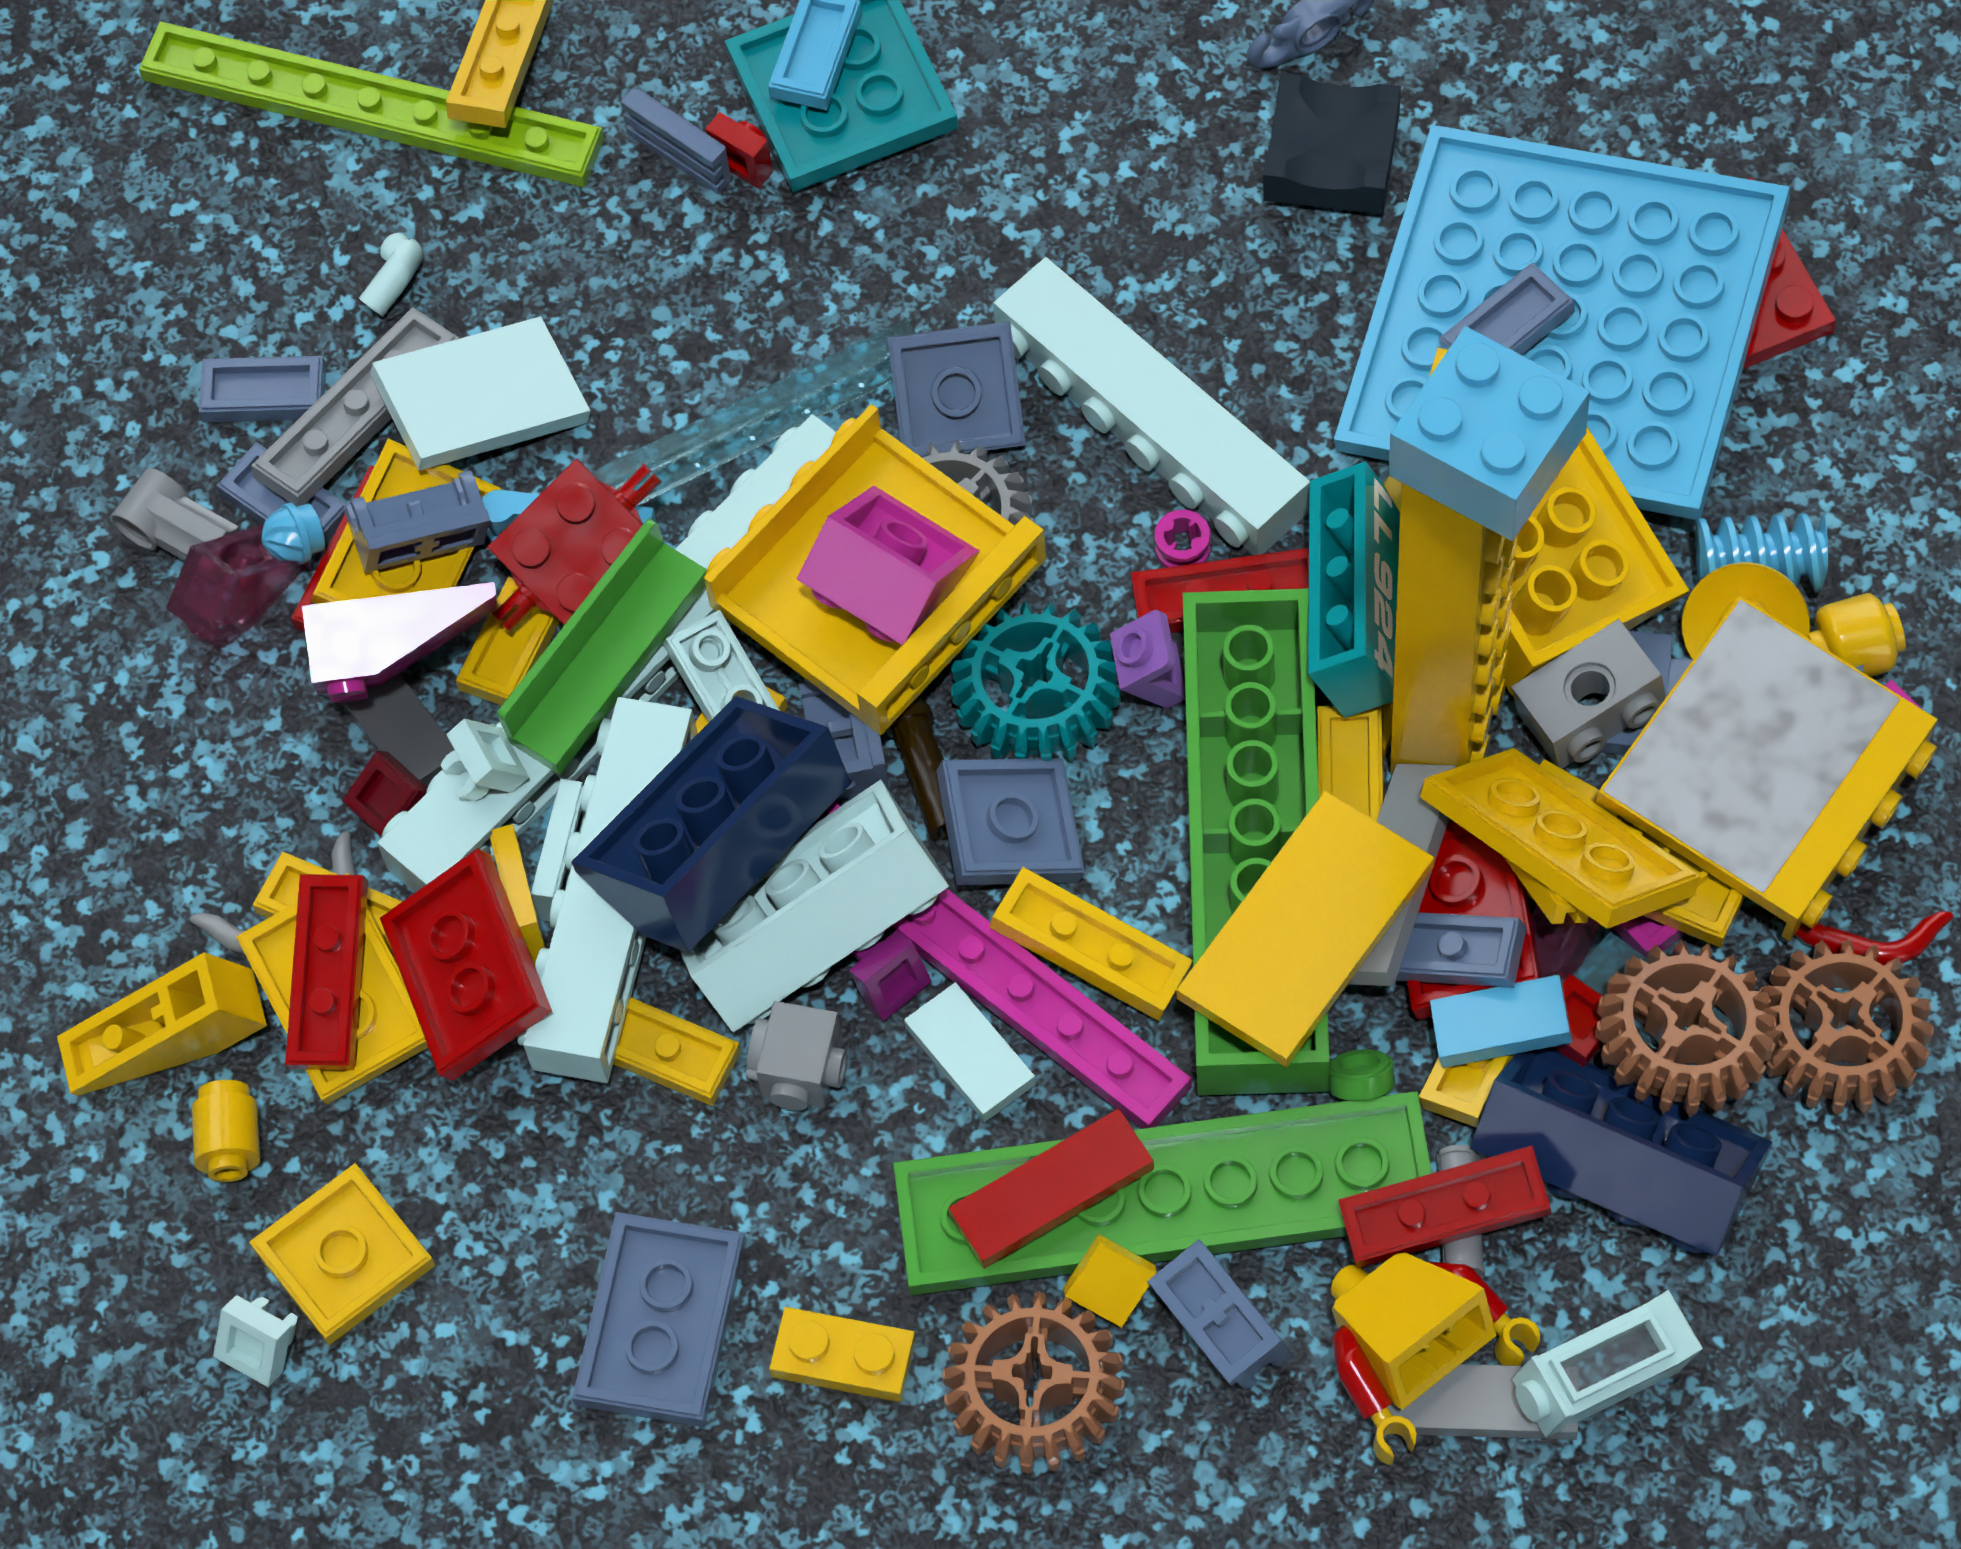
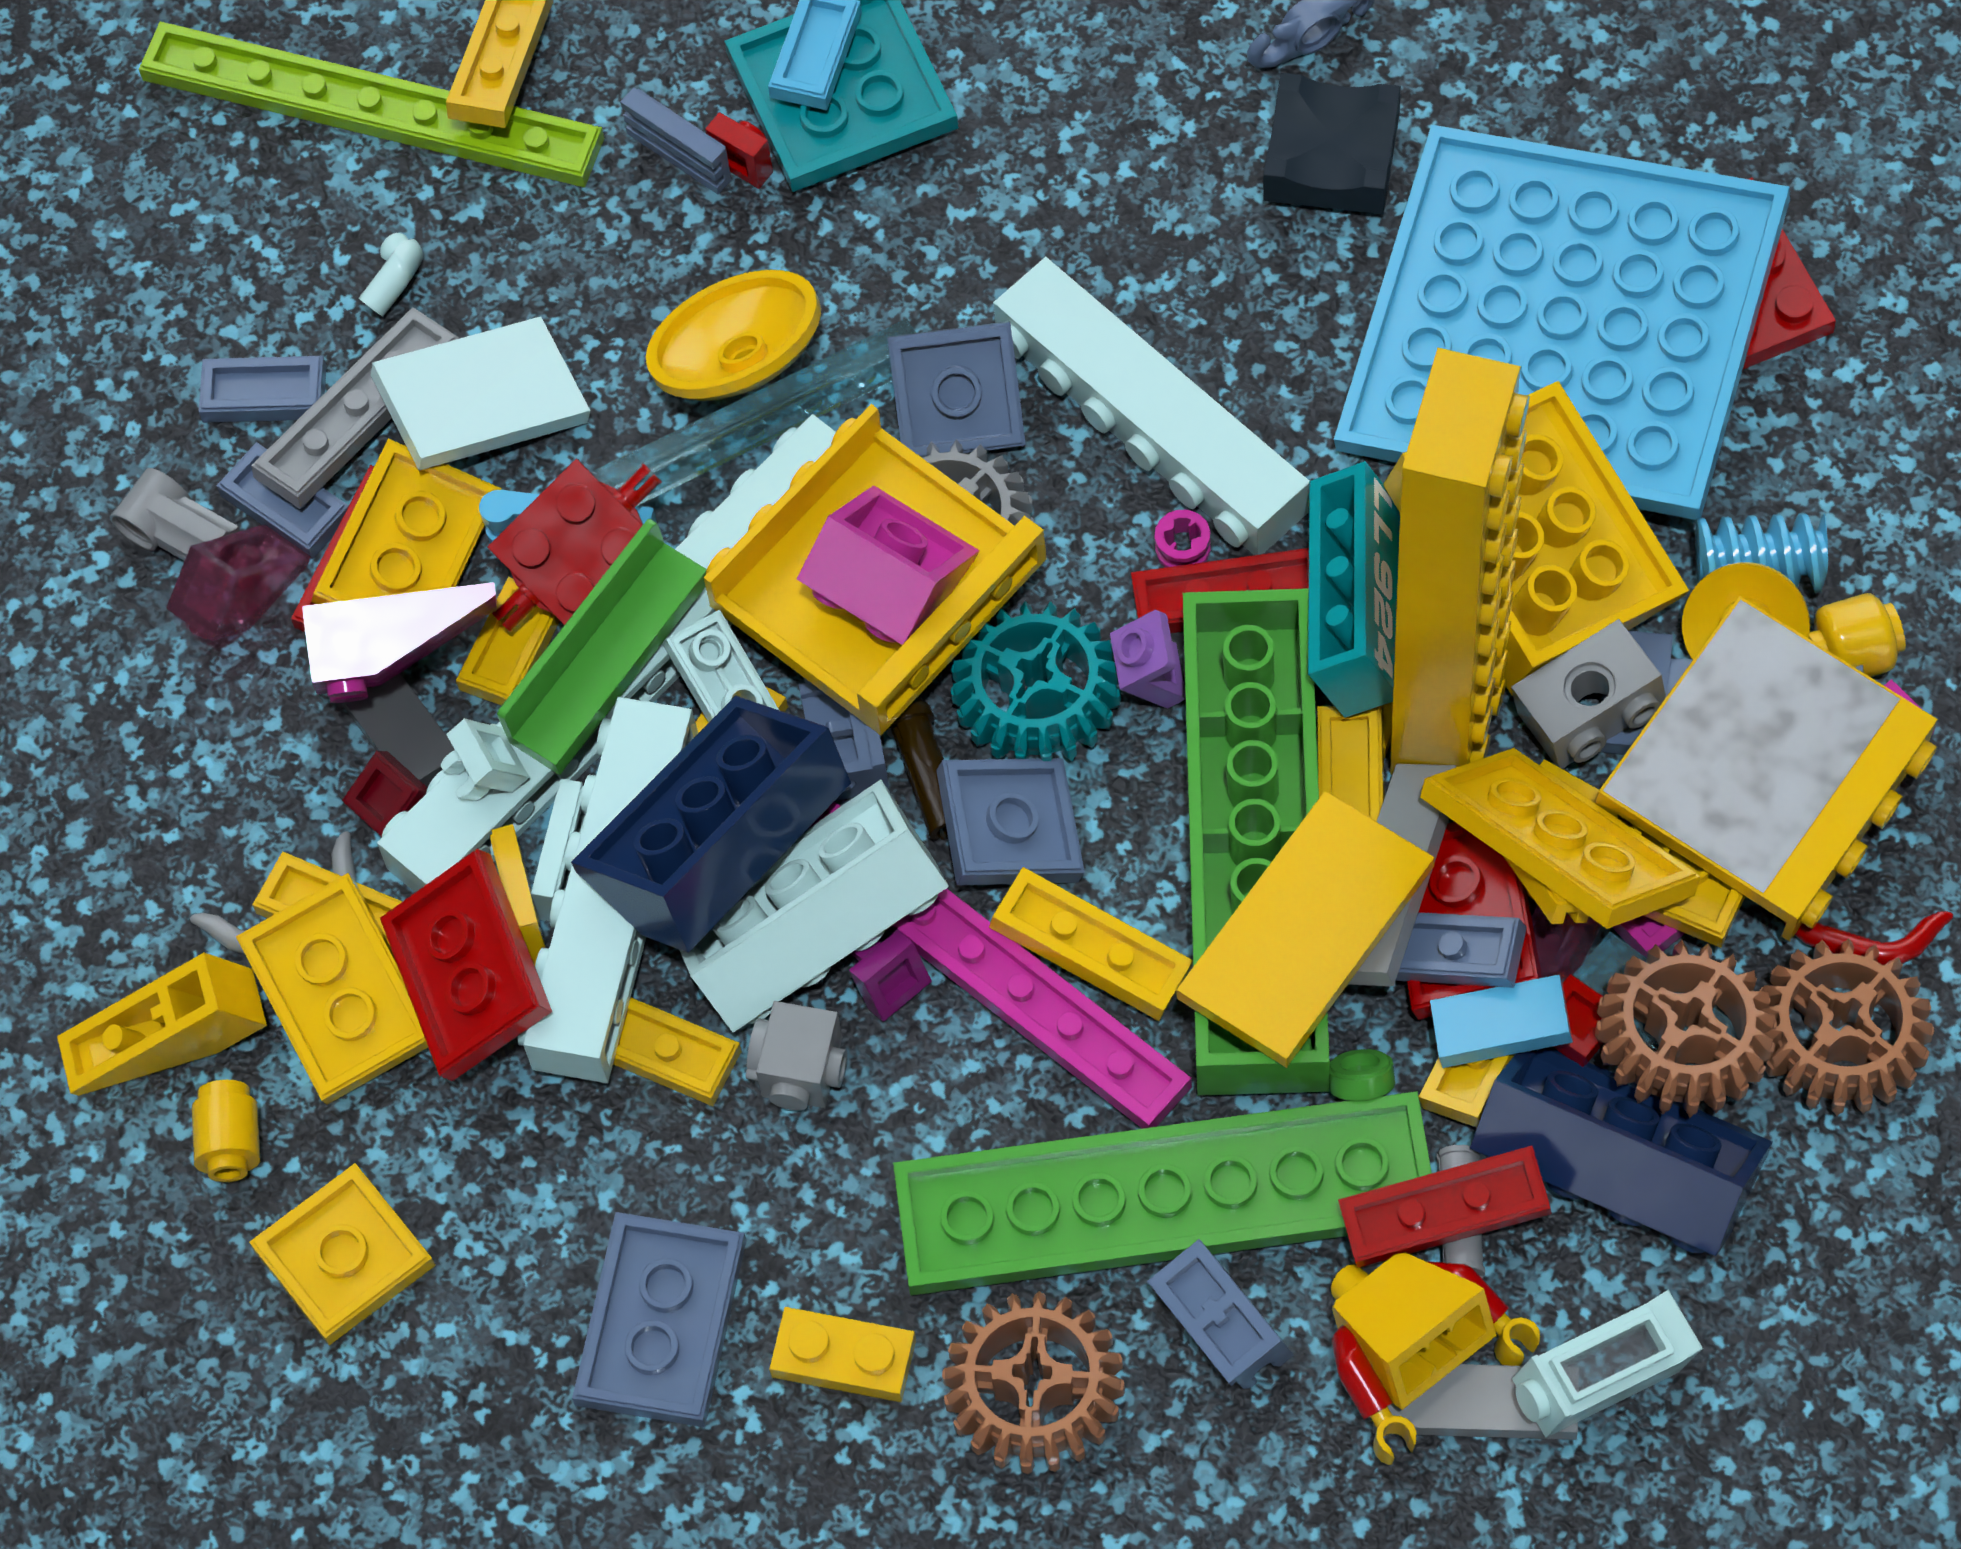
(254, 1339): light aqua tile -> none
(293, 533): medium azure plate -> none
(326, 972): red tile -> none
(418, 523): sand blue hinge -> none
(734, 335): none -> yellow dish
(970, 1052): light aqua tile -> none
(1051, 1188): red tile -> none
(1109, 1280): yellow tile -> none
(1488, 433): medium azure brick -> none
(1517, 312): sand blue tile -> none

